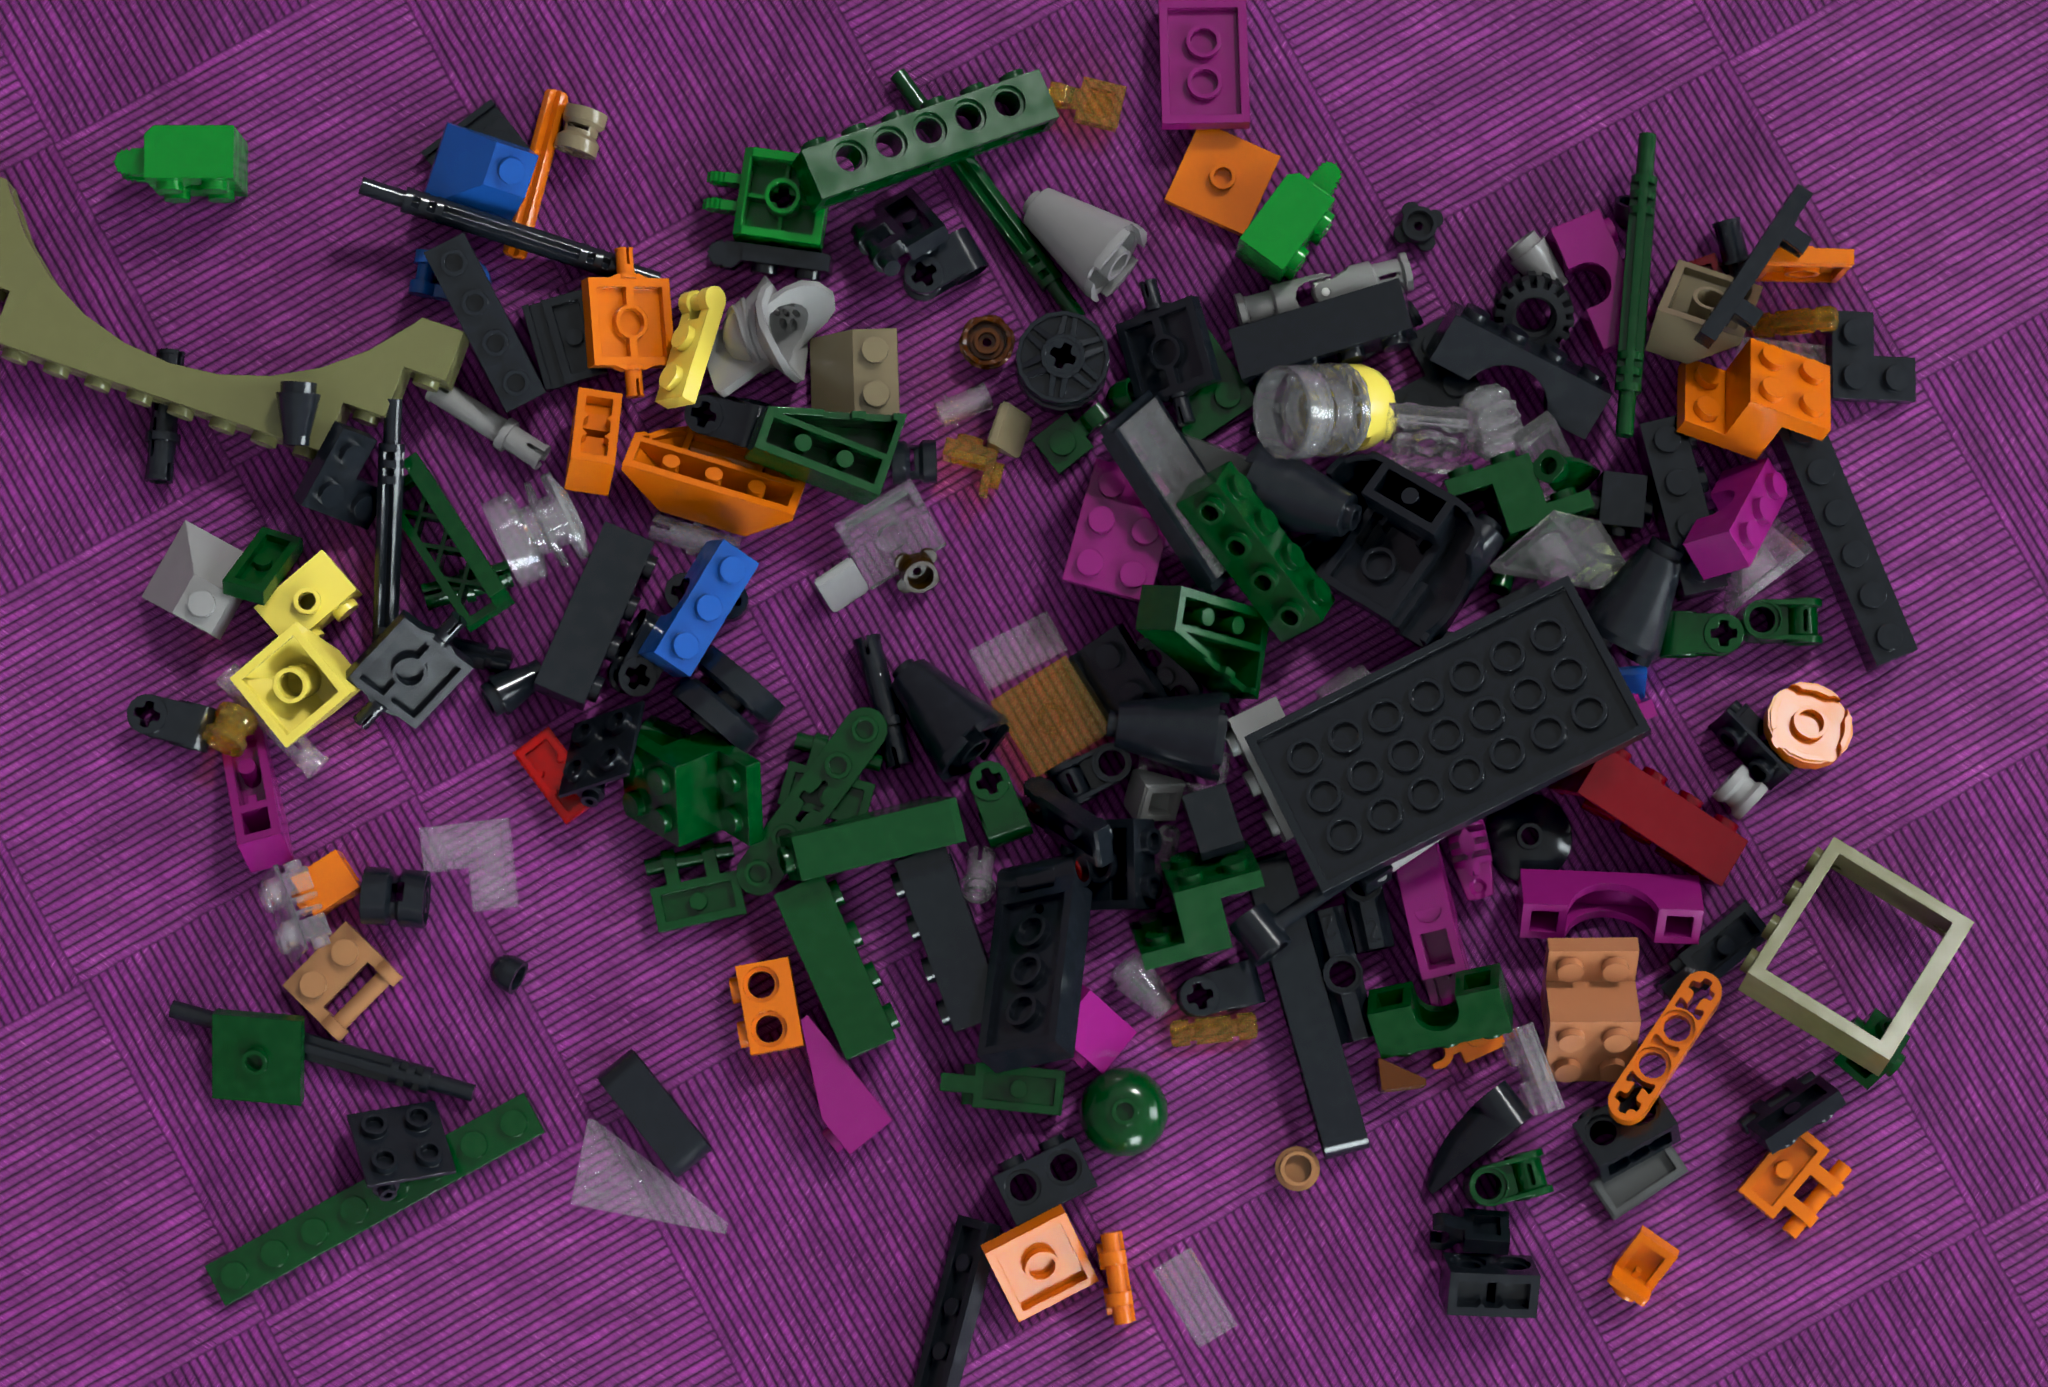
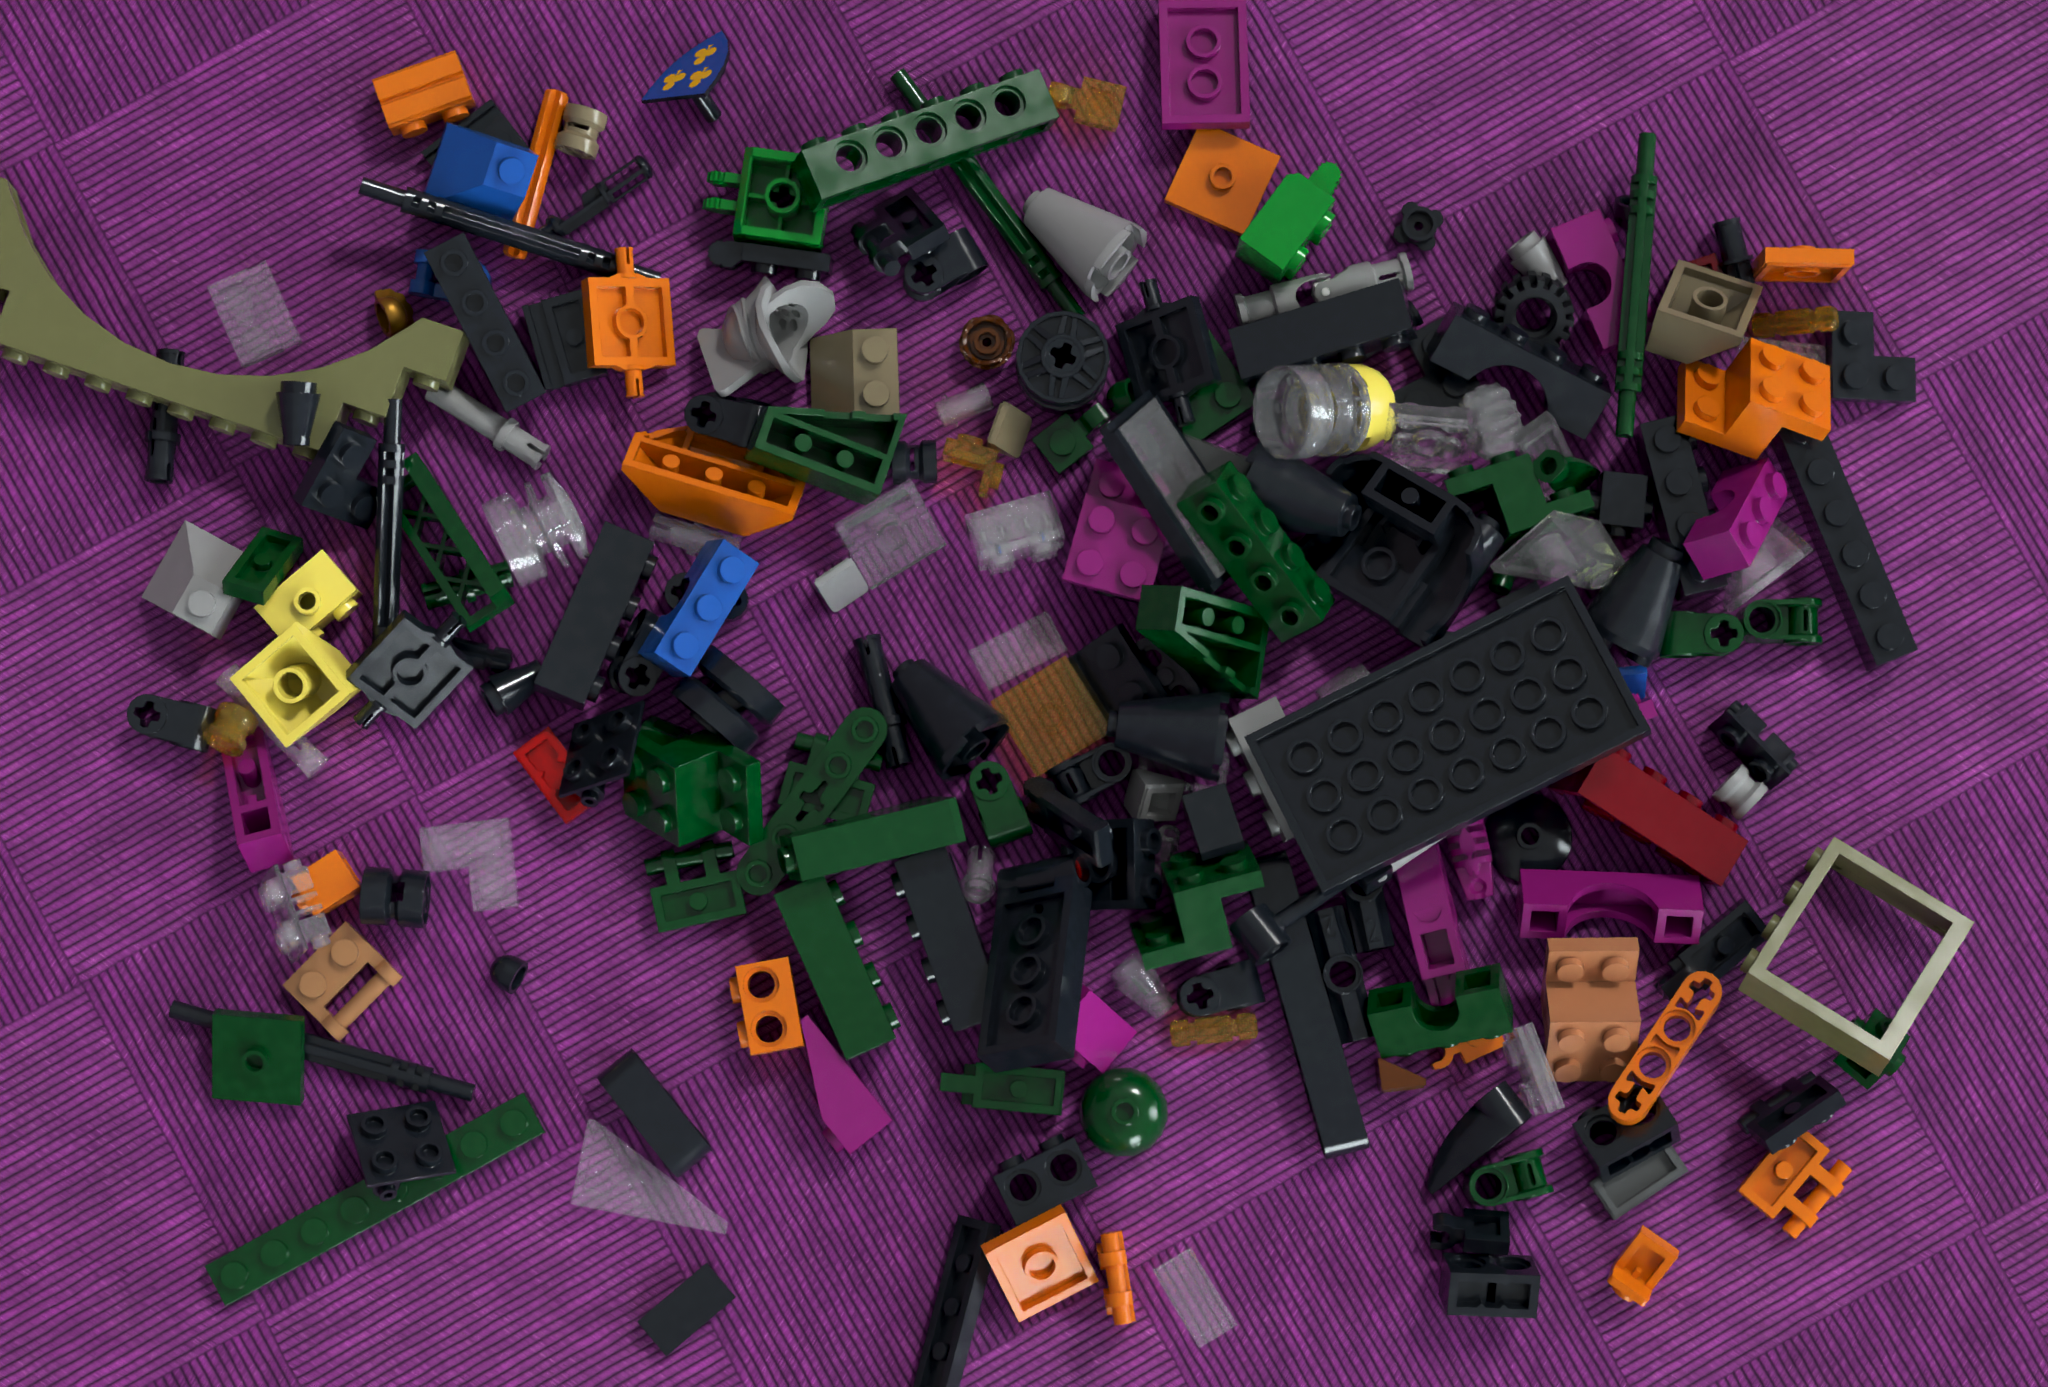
(189, 162): green hinge -> none
(254, 314): none -> clear plate
(392, 311): none -> pearl gold piece
(424, 95): none -> orange brick
(593, 441): orange brick -> none
(598, 199): none -> black piece
(686, 1309): none -> black tile
(691, 346): light yellow plate -> none
(694, 76): none -> shield
(922, 580): dark brown plate -> none
(1015, 532): none -> clear slope
(1297, 1168): medium nougat plate -> none
(1779, 233): black hinge -> none
(1807, 725): tile -> none

